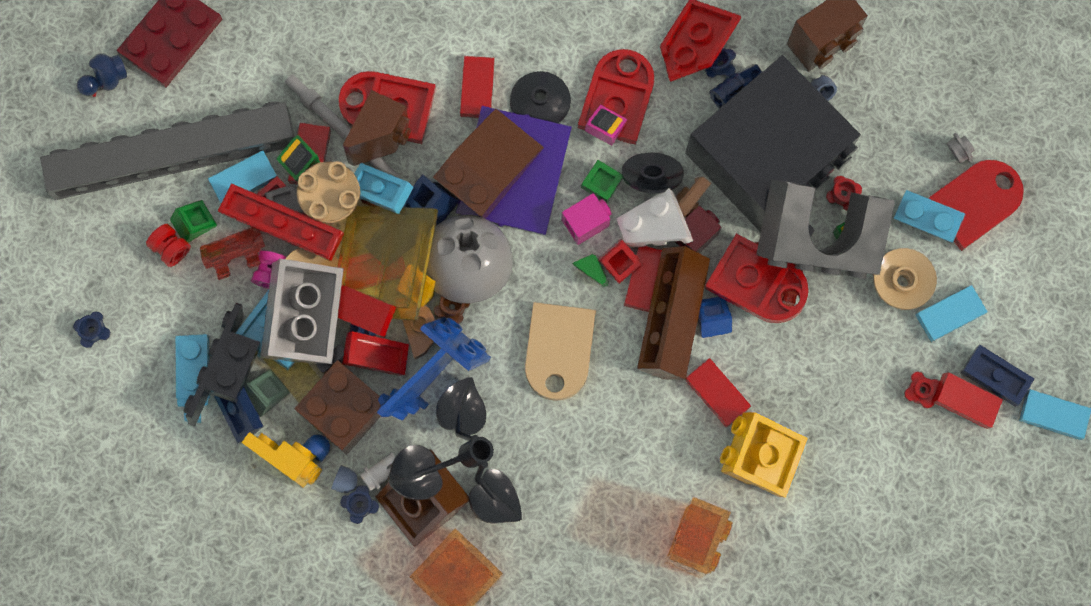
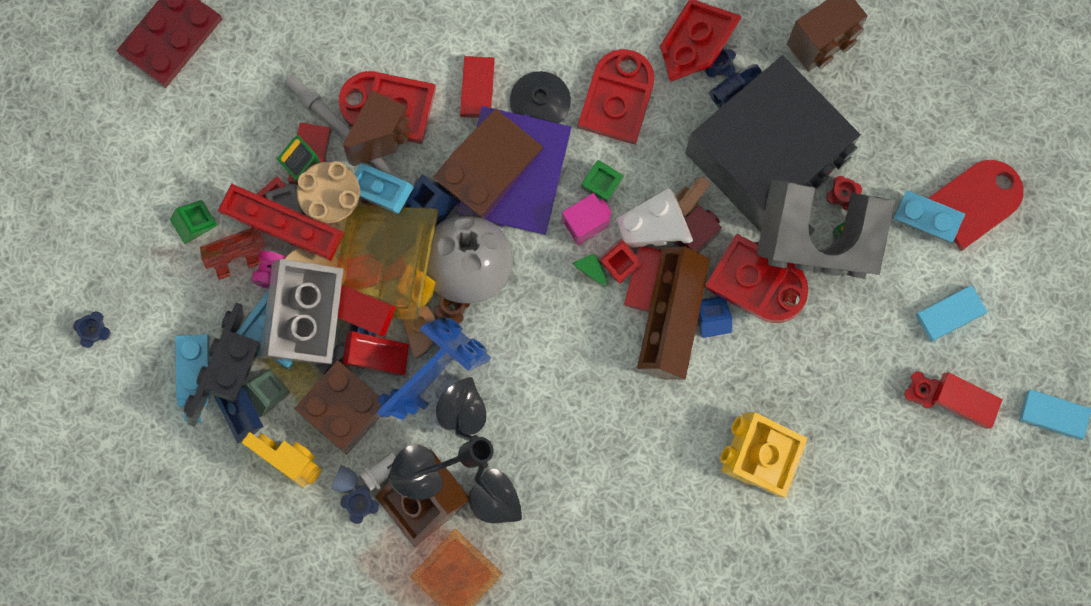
(107, 74): dark blue animal -> none
(167, 150): dark grey brick -> none
(168, 245): red wheel -> none
(248, 174): medium azure tile -> none
(318, 446): blue hinge -> none
(559, 347): tan tile -> none
(605, 125): slope -> none
(652, 172): black dish -> none
(698, 538): clear orange brick -> none
(718, 392): red tile -> none
(829, 86): sand blue hinge -> none
(917, 271): tan dish -> none
(961, 148): light grey plate -> none
(997, 375): dark blue plate -> none

